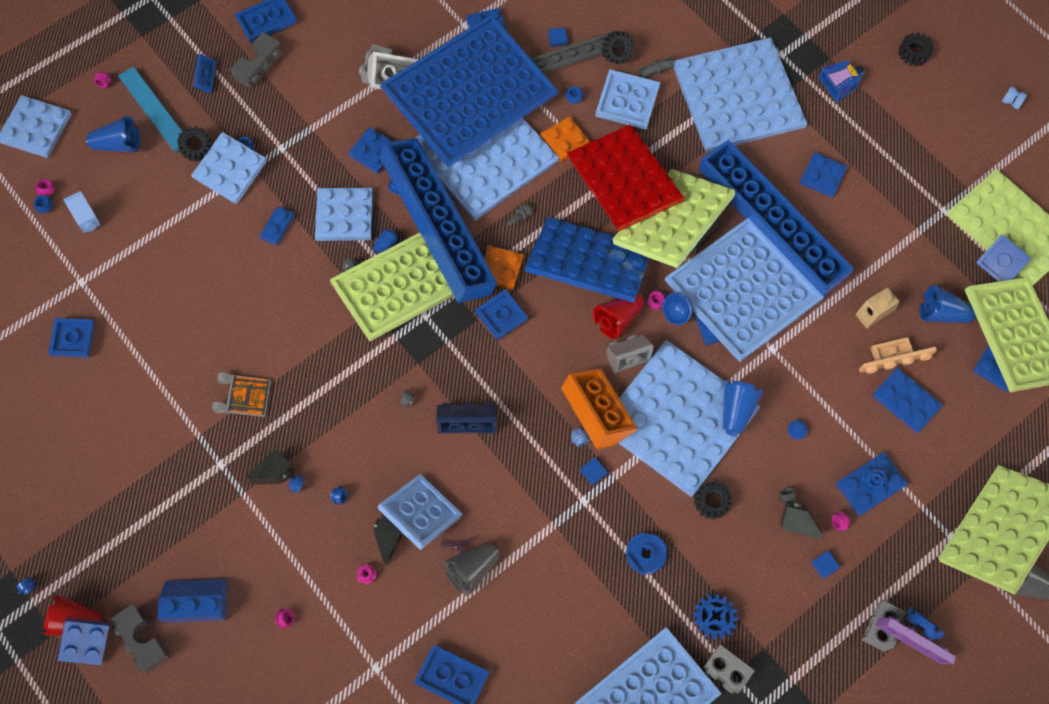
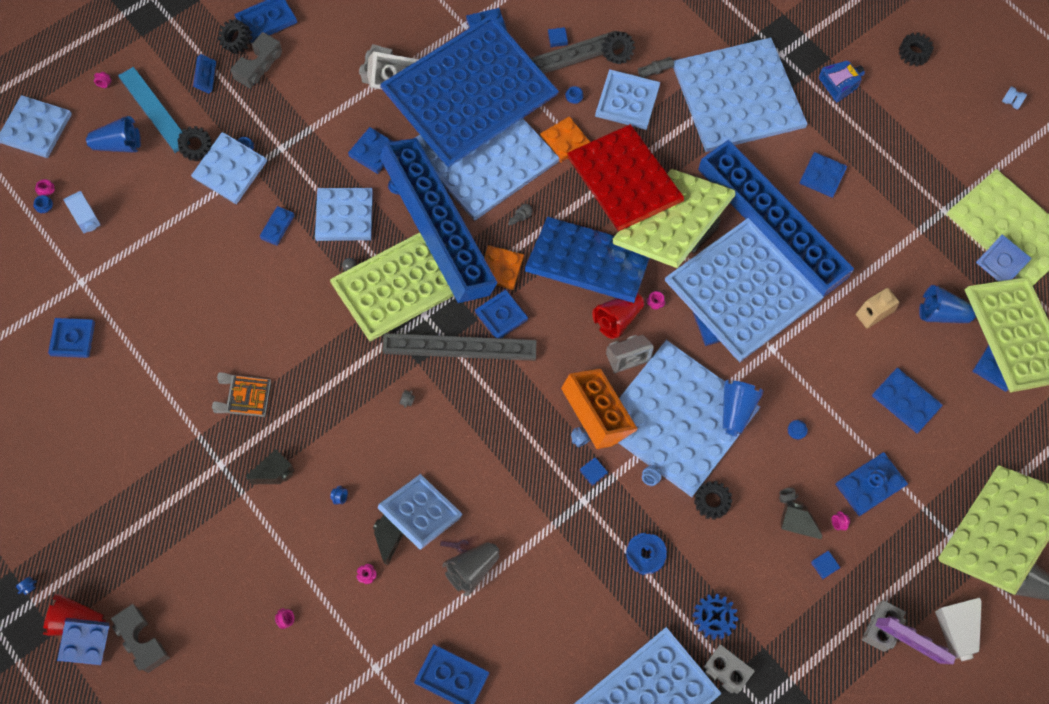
(193, 601): blue slope -> none
(228, 32): none -> black tyre
(296, 483): blue plate -> none
(385, 241): blue brick -> none
(459, 347): none -> dark grey plate
(466, 418): dark blue slope -> none
(651, 475): none -> medium blue plate
(677, 308): blue hat -> none
(895, 352): light nougat bracket -> none
(930, 628): blue plate -> none
(961, 627): none -> white slope

